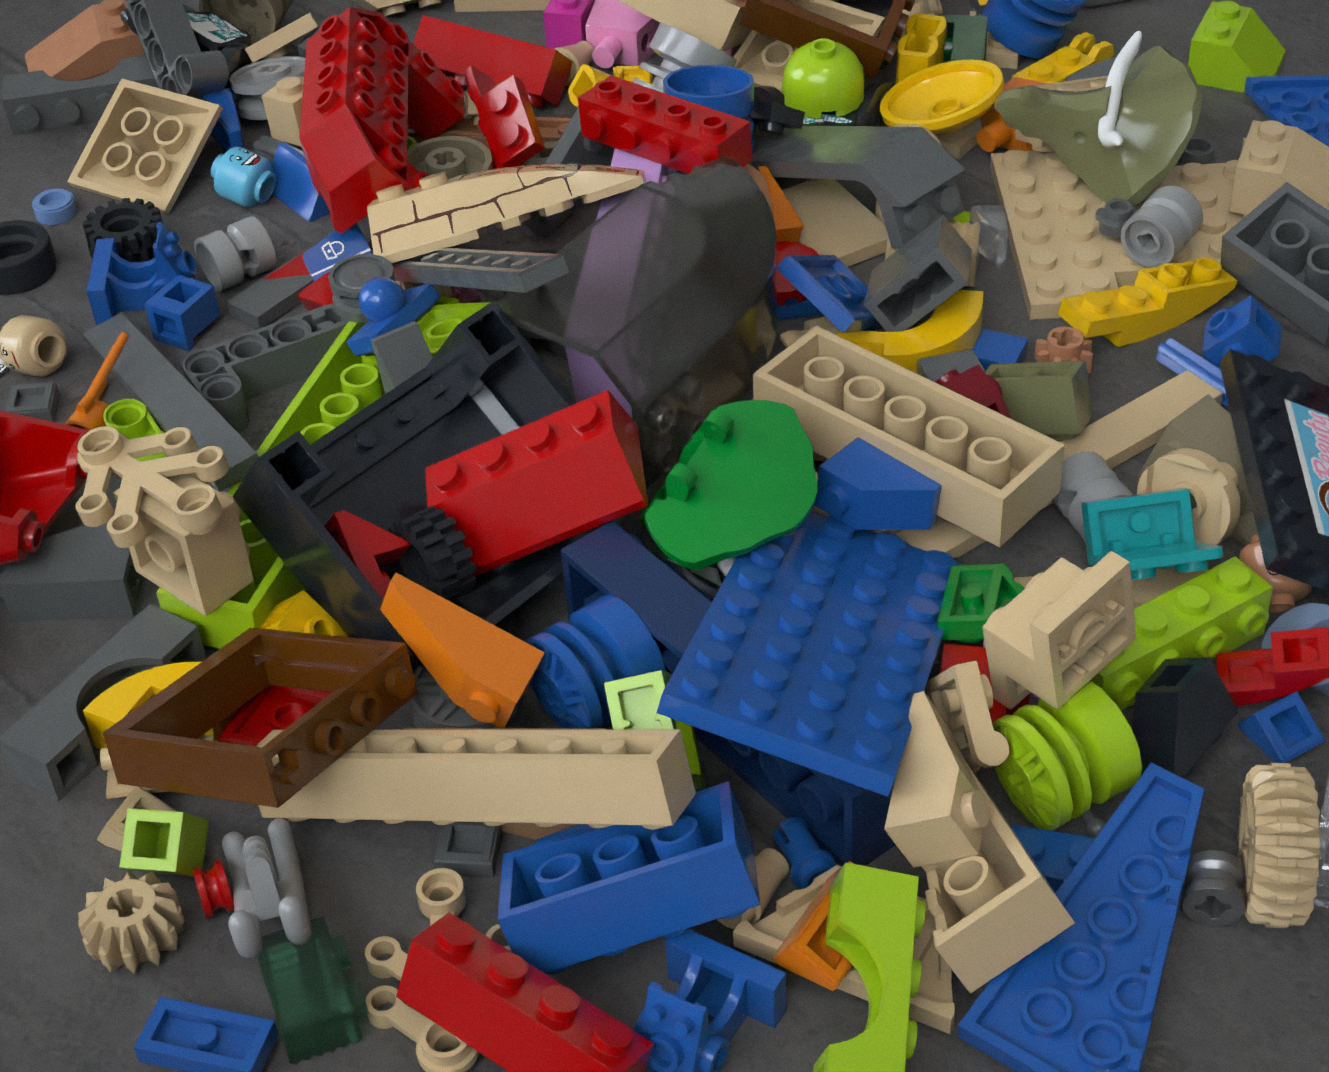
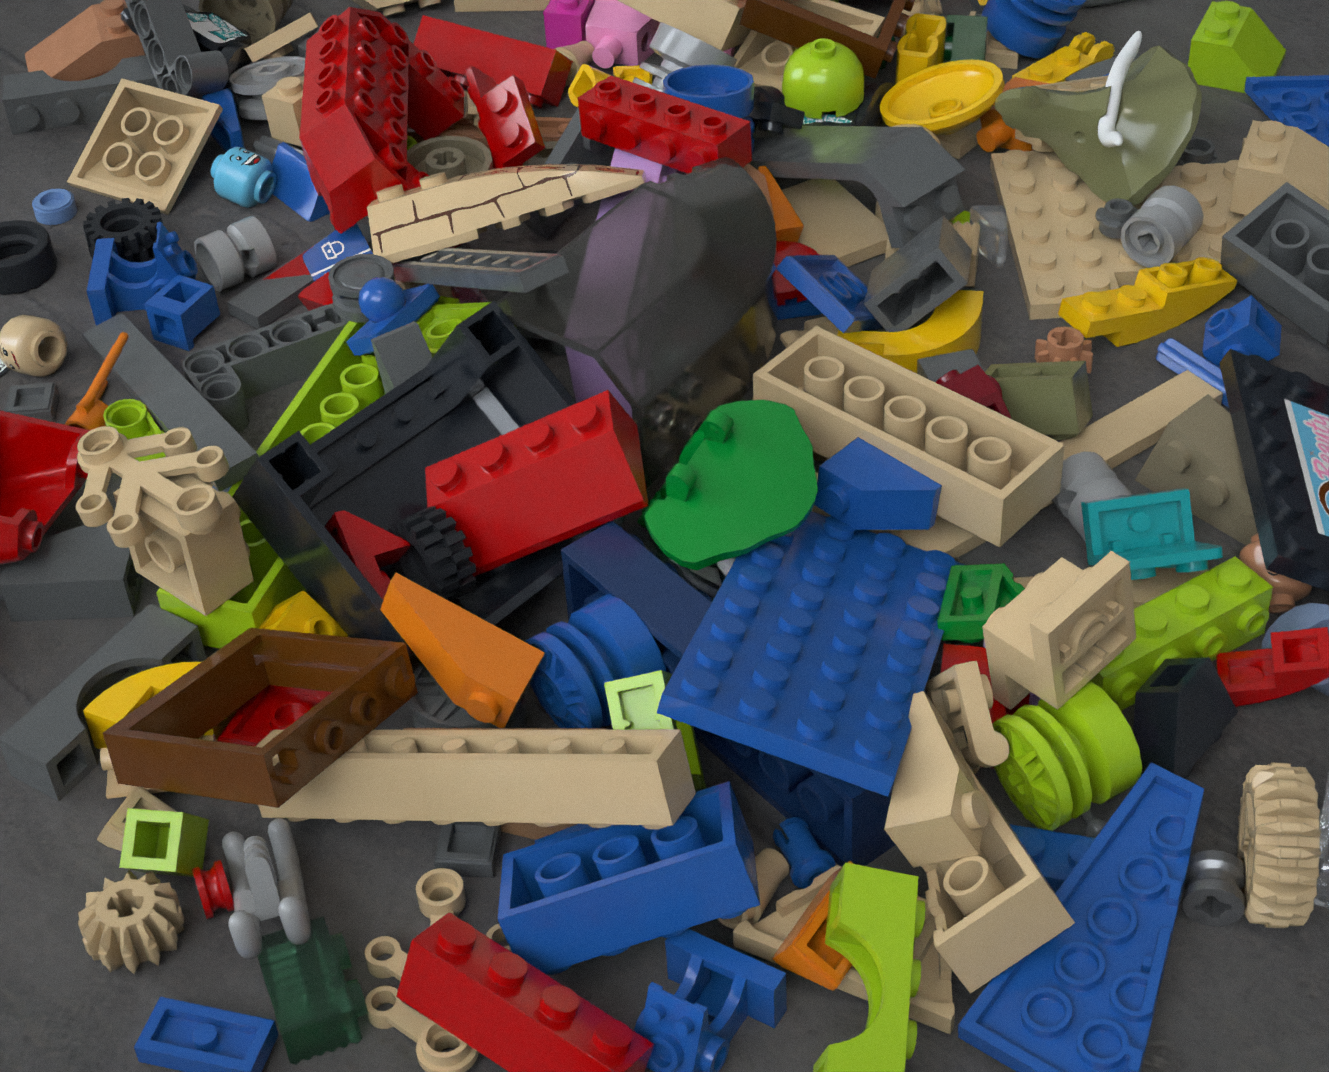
(999, 348): blue tile -> none
(1208, 481): tan plate -> none
(1283, 729): blue slope -> none

